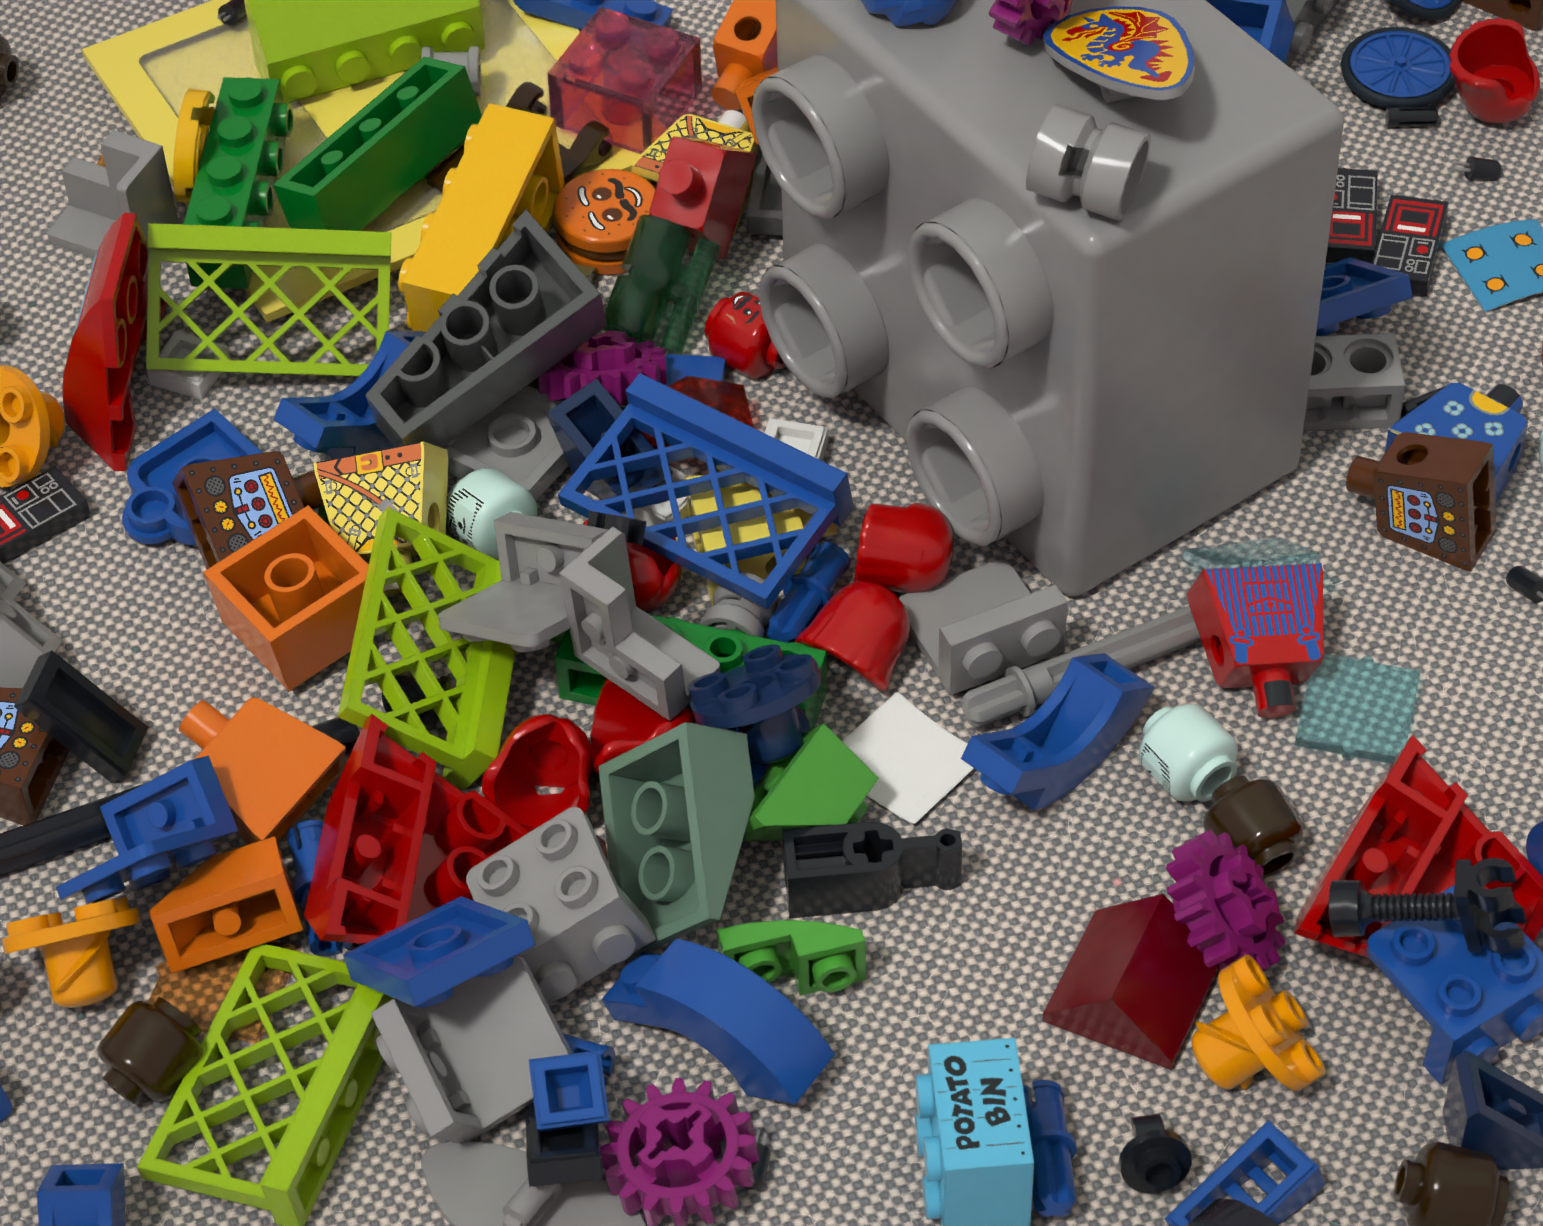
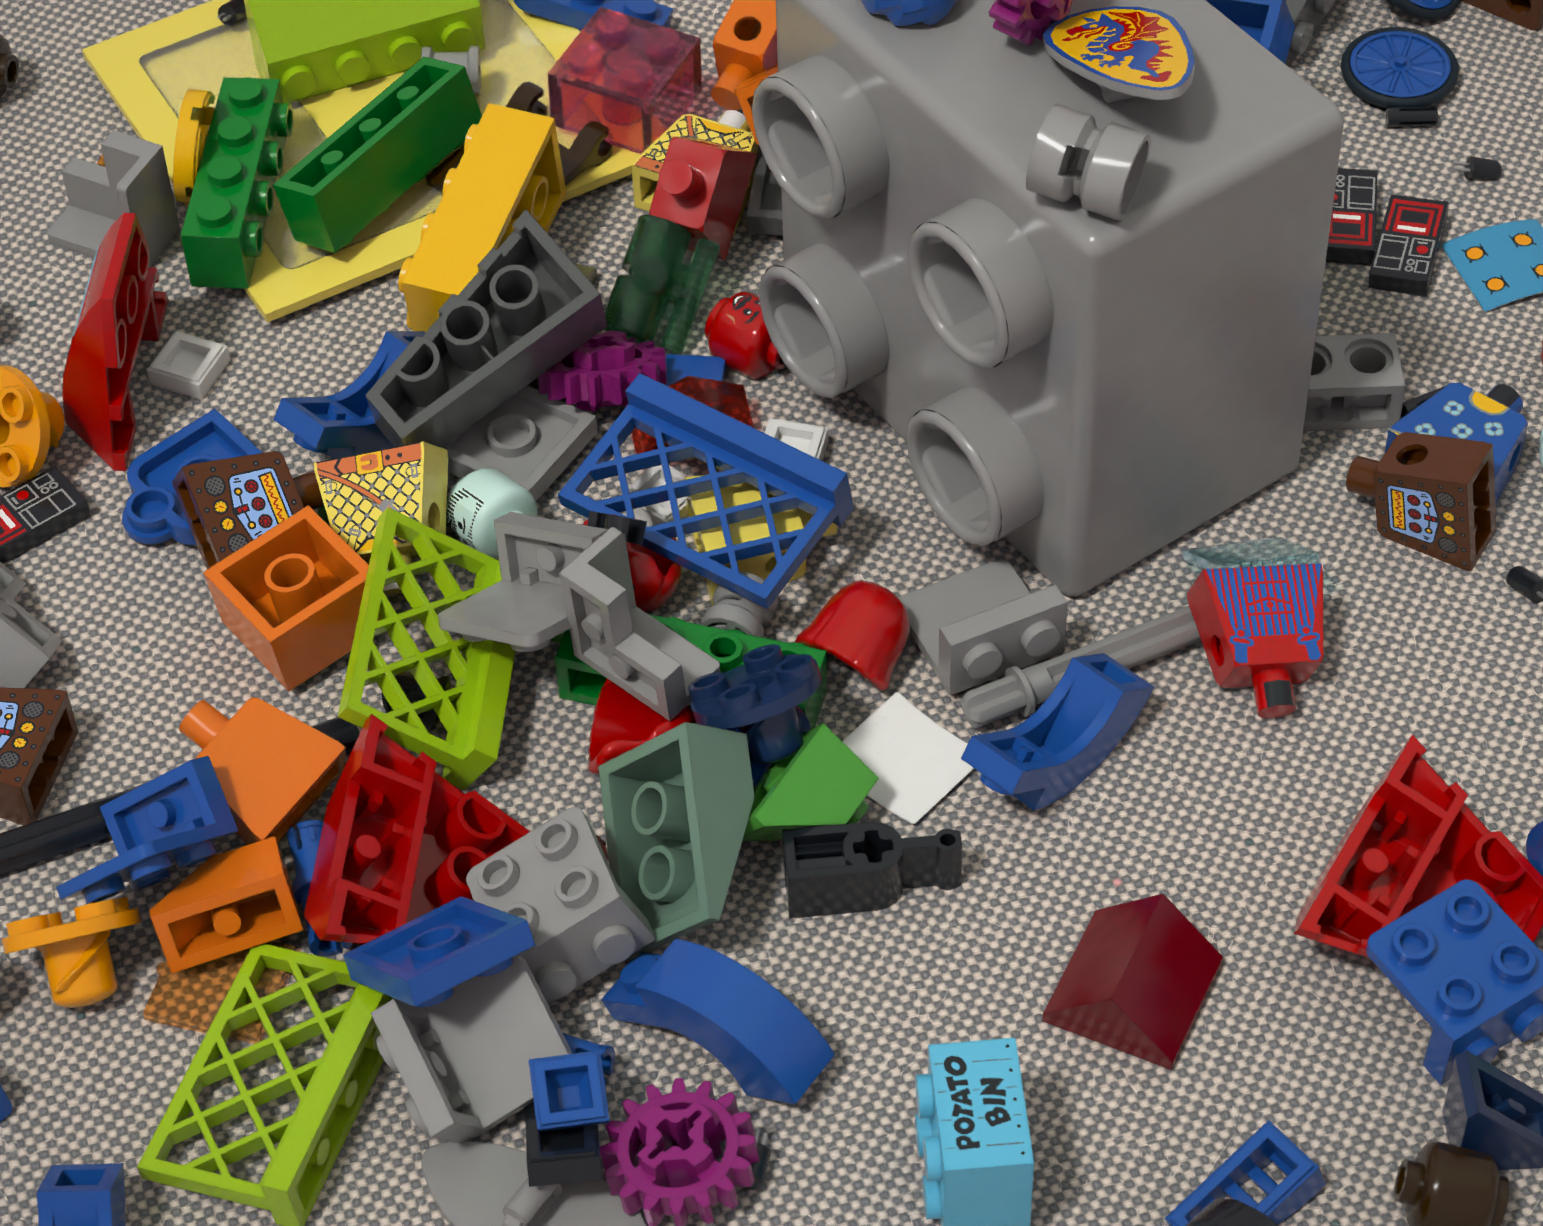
(81, 716): black tile -> none
(149, 1051): dark brown head -> none
(264, 248): lime fence -> none
(540, 753): red hair -> none
(582, 423): dark blue slope -> none
(598, 217): orange head -> none
(808, 592): blue axle -> none
(814, 952): bright green slope -> none
(904, 547): red hair -> none
(1051, 1149): blue axle -> none
(1154, 1157): black plate -> none
(1188, 752): light aqua head -> none
(1224, 902): magenta gear -> none
(1255, 1033): light orange plate -> none
(1259, 818): dark brown head -> none
(1358, 708): clear light blue piece -> none
(1360, 291): blue plate -> none
(1474, 906): black bar -> none
(1494, 70): red hair -> none

